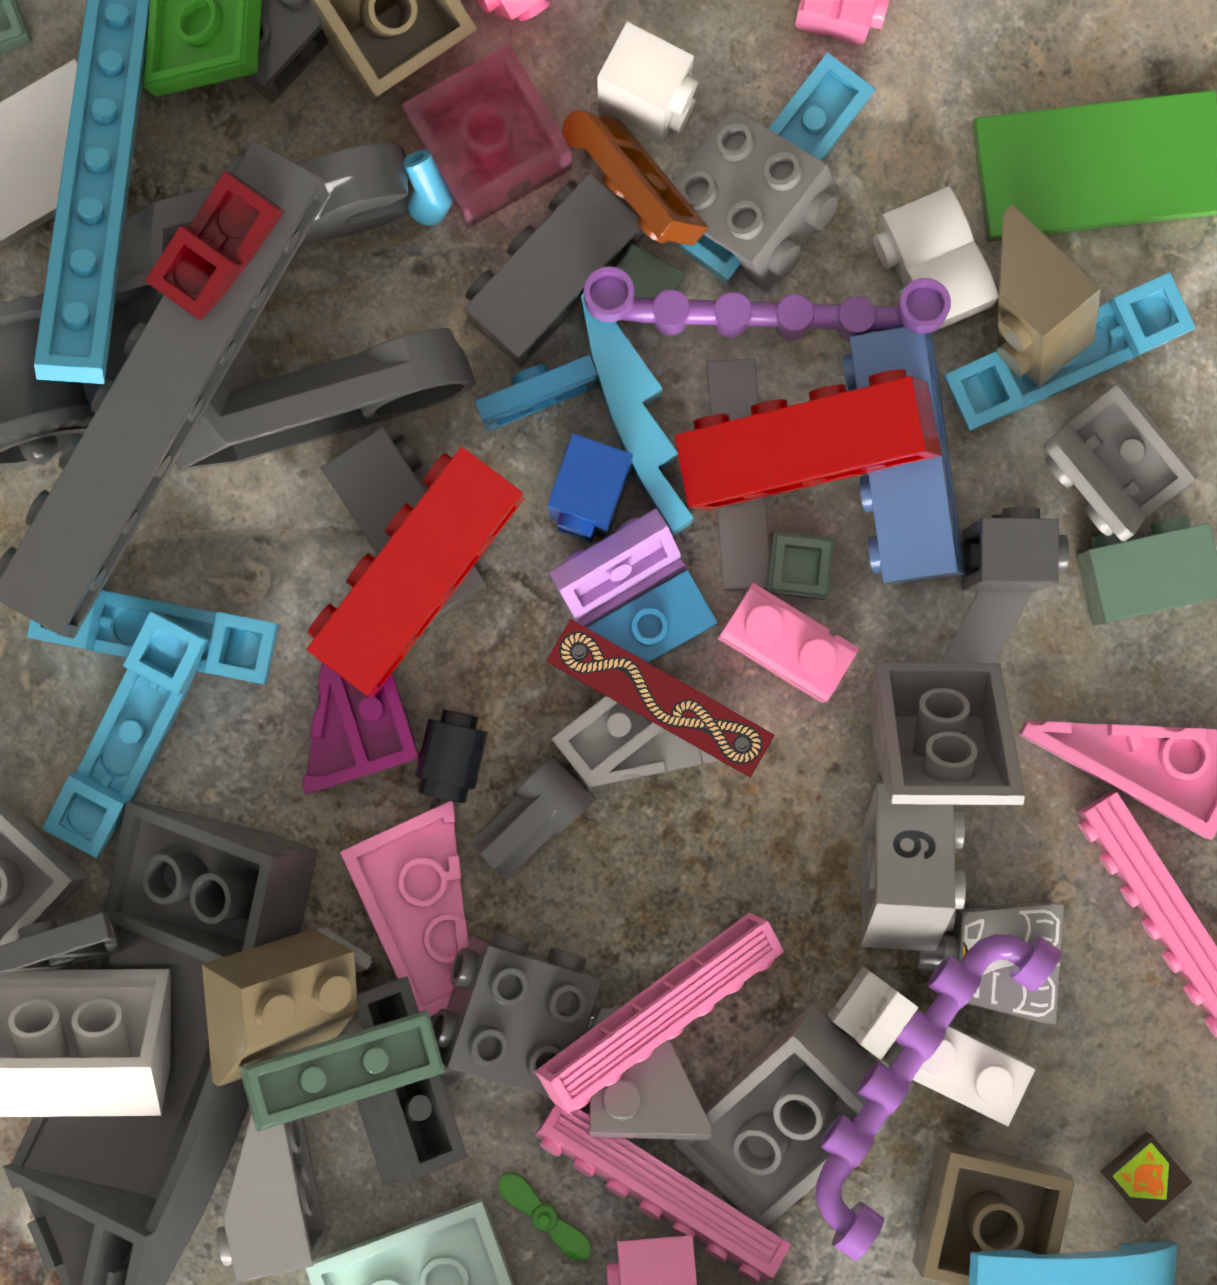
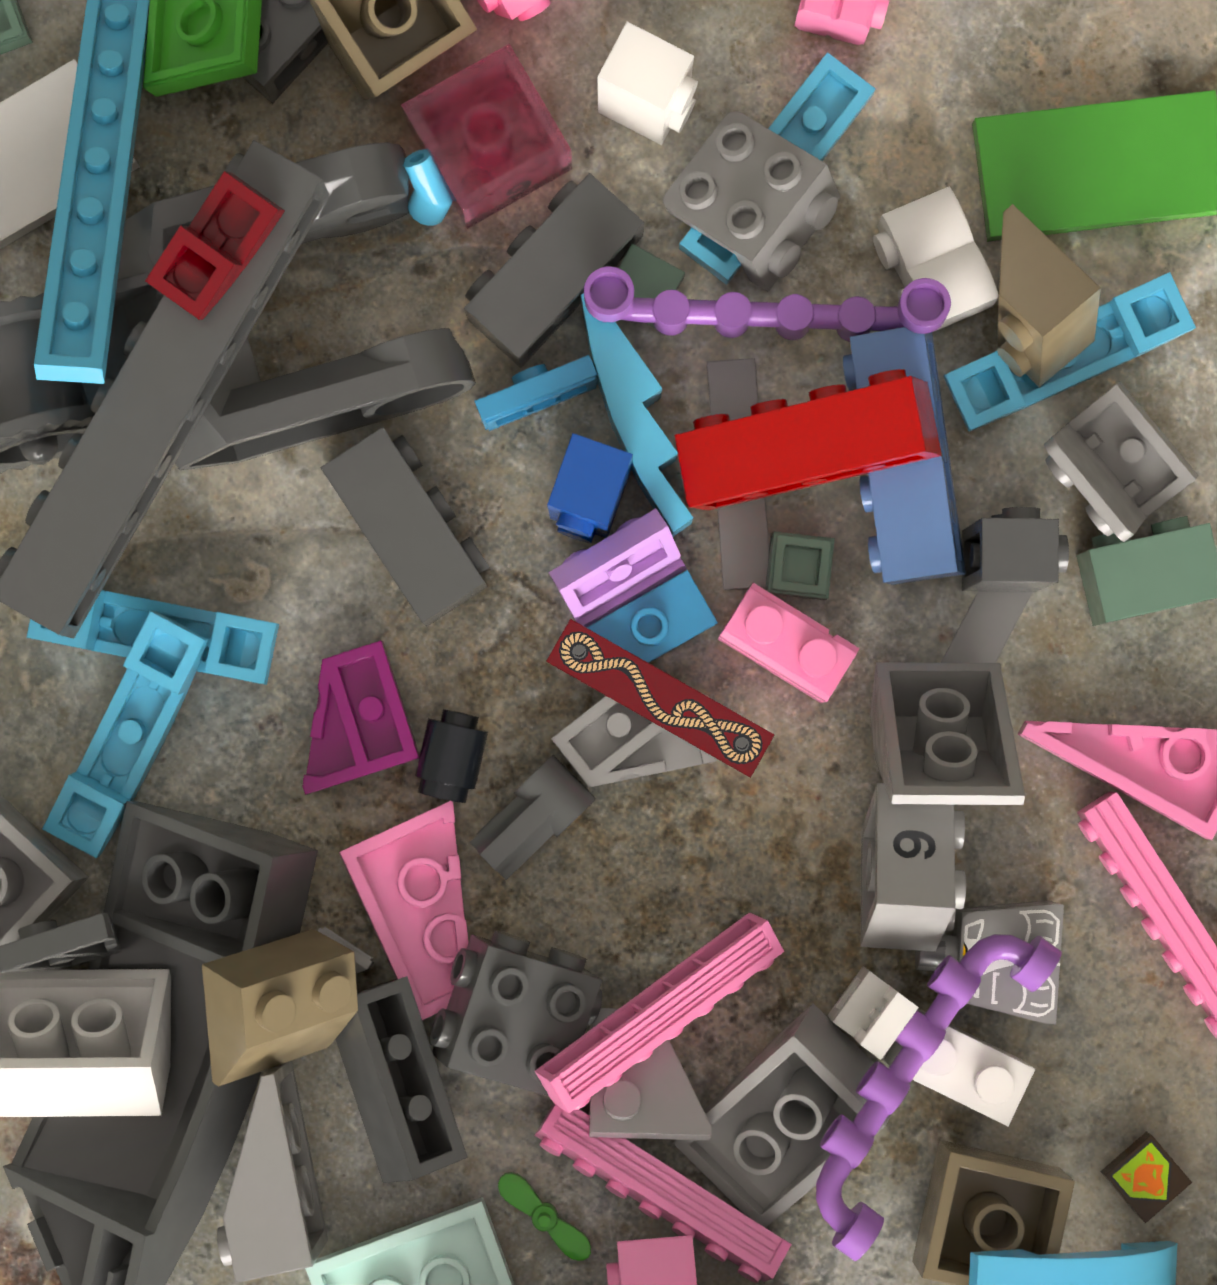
(341, 1070): sand green tile -> none
(414, 572): red brick -> none
(635, 177): dark orange plate -> none

